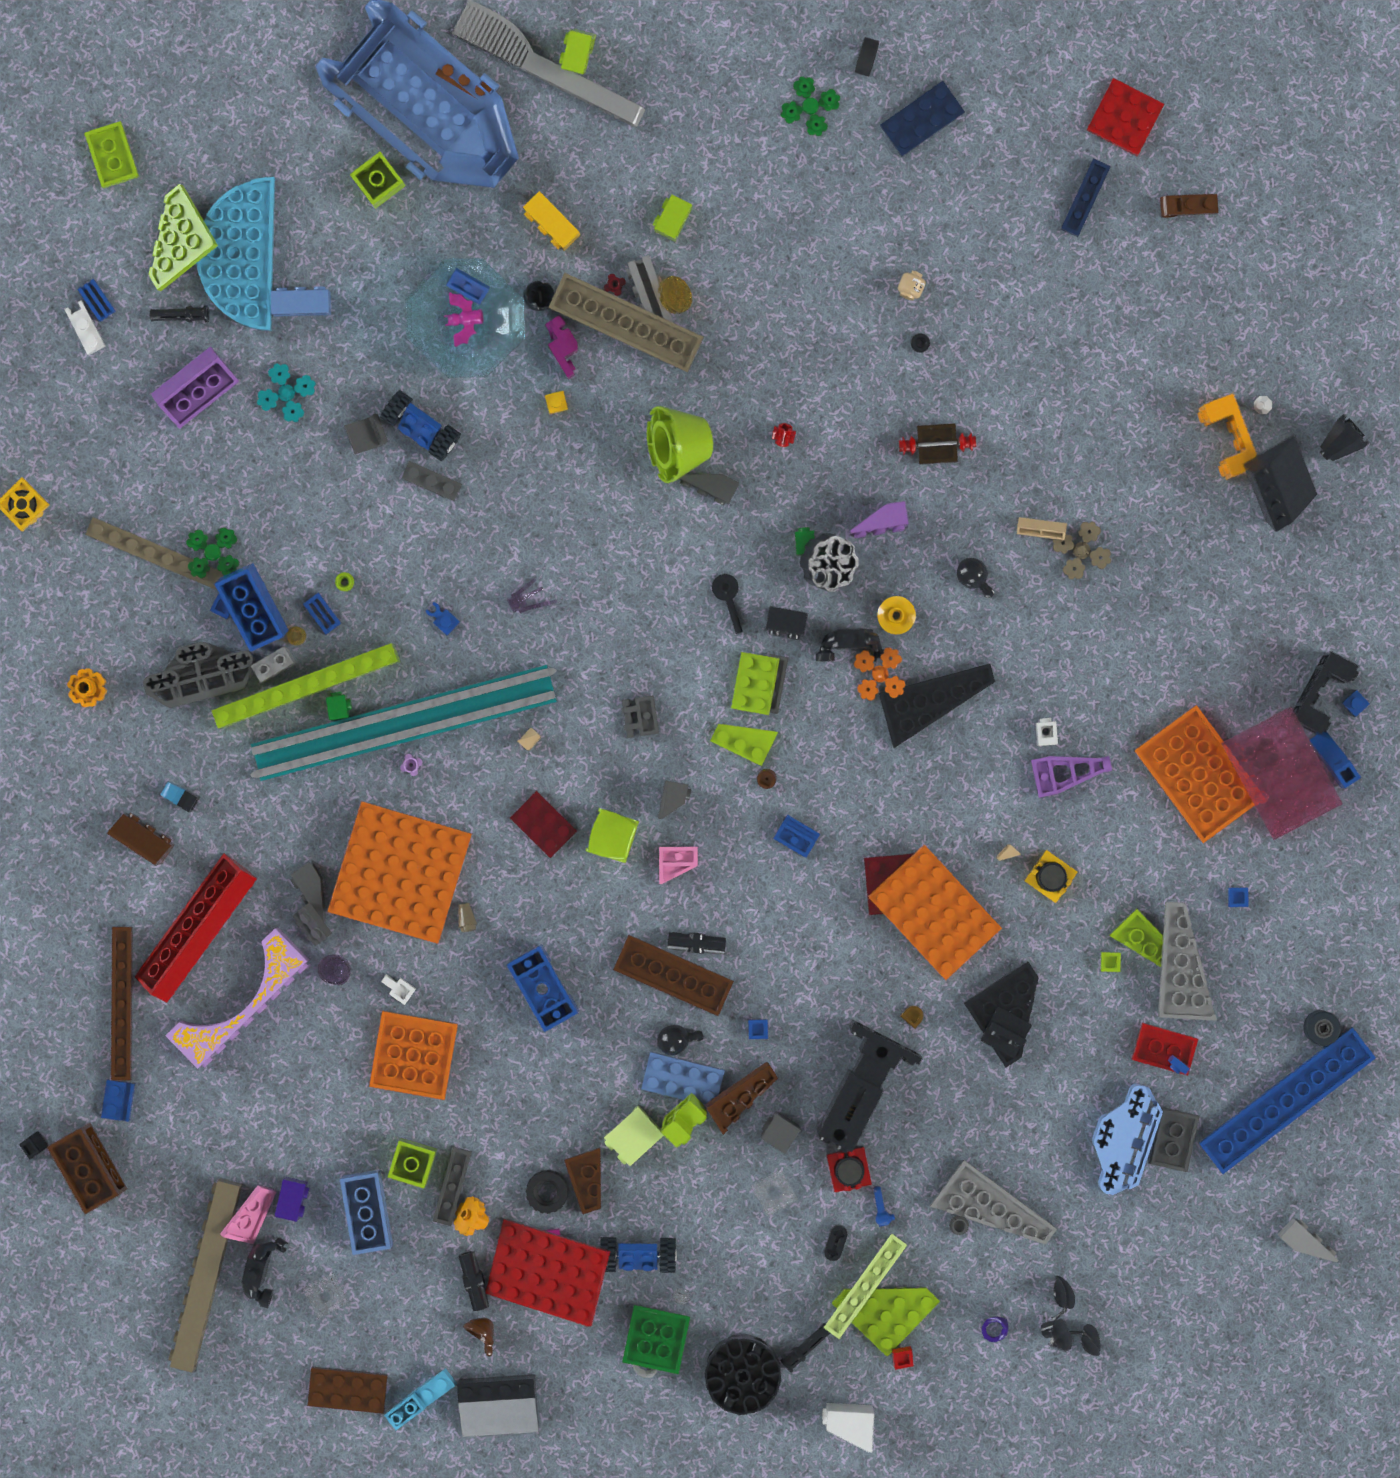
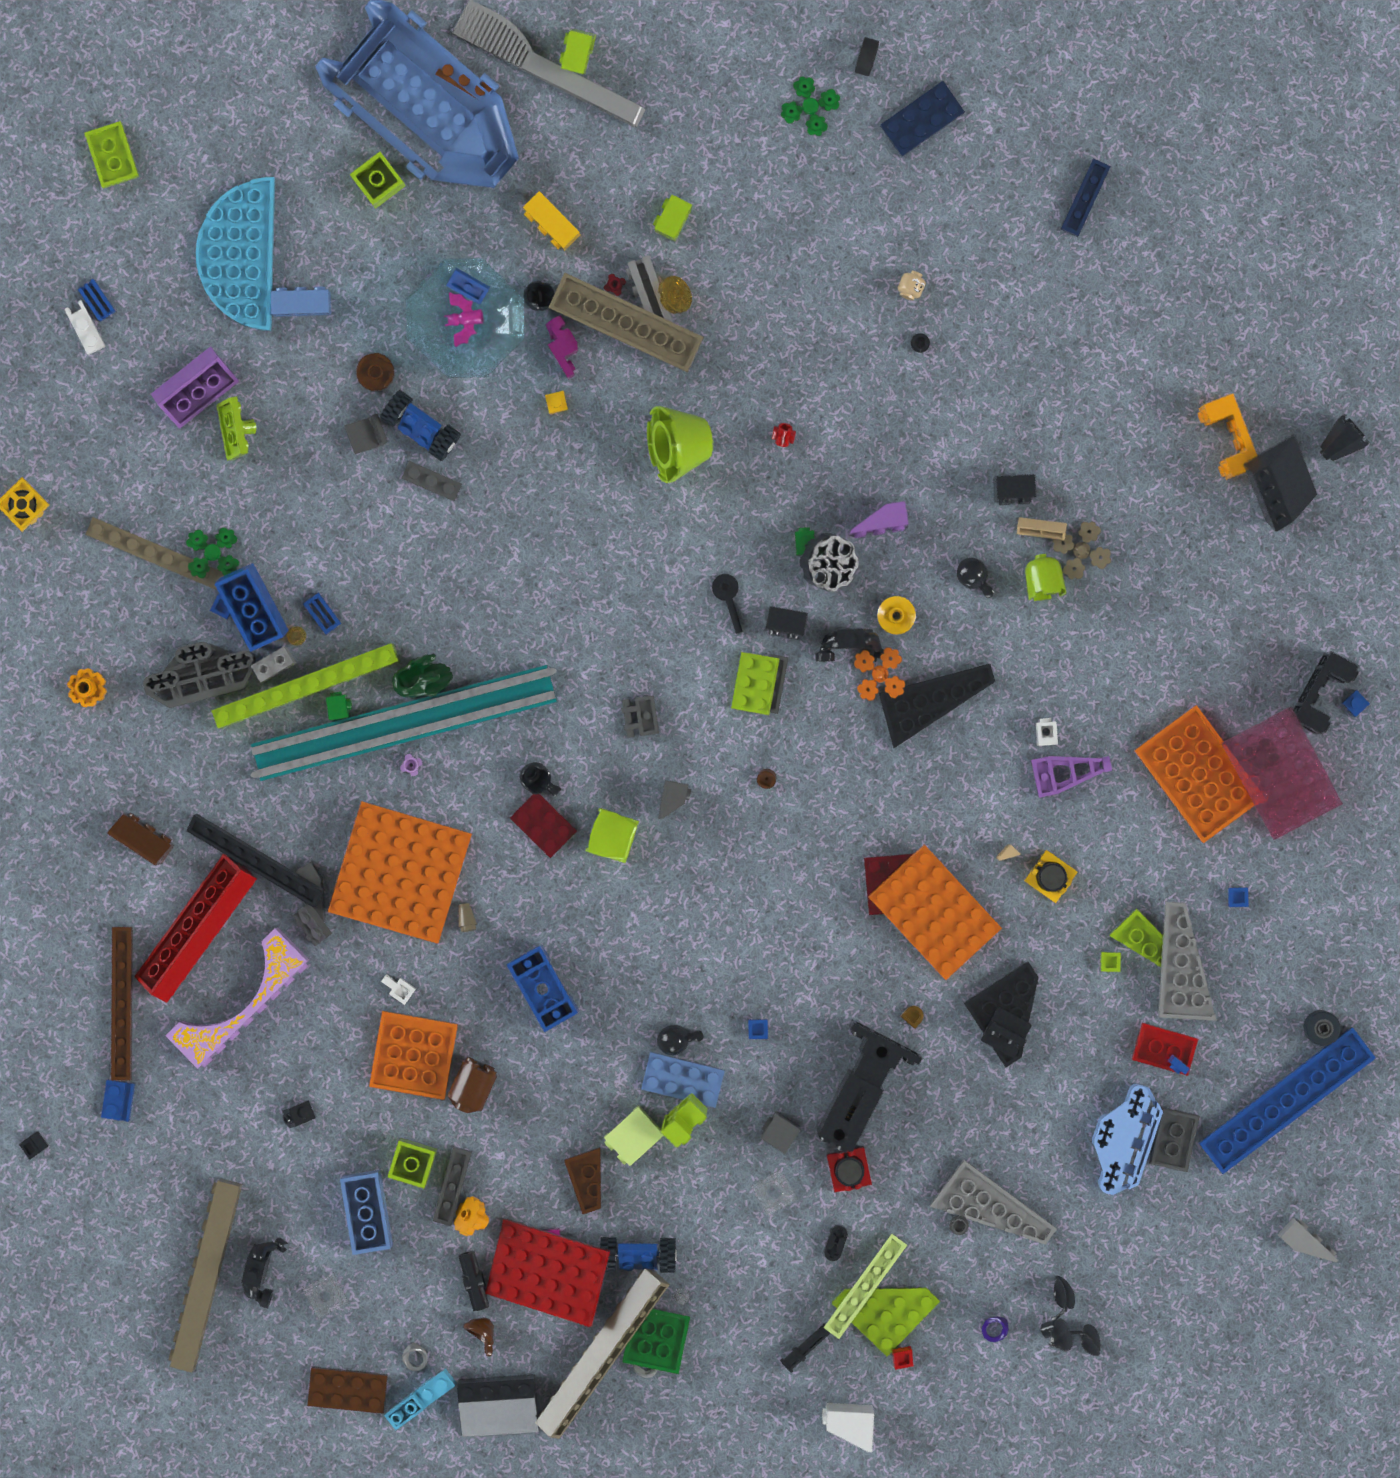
(87, 1168): reddish brown brick -> none
(180, 796): leg -> none
(181, 239): lime plate -> none
(189, 314): black pin -> none
(234, 428): none -> lime plate
(250, 1216): bright pink wing -> none
(255, 860): none -> black plate
(286, 392): teal plant -> none
(291, 1199): dark purple brick -> none
(298, 1114): none -> black bracket
(334, 969): clear purple hair -> none
(338, 581): lime plate -> none
(376, 377): none -> reddish brown tile
(414, 1347): none -> light grey piece
(421, 677): none -> dark green hair
(445, 620): blue plate -> none
(472, 1086): none -> reddish brown cylinder
(518, 602): clear purple plant -> none
(529, 739): tan slope -> none
(537, 779): none -> black hair
(547, 1206): black tyre -> none
(602, 1353): none -> brick
(673, 975): reddish brown plate -> none
(676, 861): bright pink wing -> none
(696, 943): black piece -> none
(716, 485): dark grey slope -> none
(733, 1101): reddish brown wing -> none
(744, 741): lime wing -> none
(752, 1391): black brick -> none
(796, 836): blue plate -> none
(882, 1218): blue piece -> none
(937, 444): dark brown plate -> none
(1014, 488): none -> black brick
(1044, 578): none -> lime cylinder
(1125, 117): red plate -> none
(1188, 205): reddish brown plate -> none
(1262, 405): white rock -> none
(1335, 760): blue slope -> none

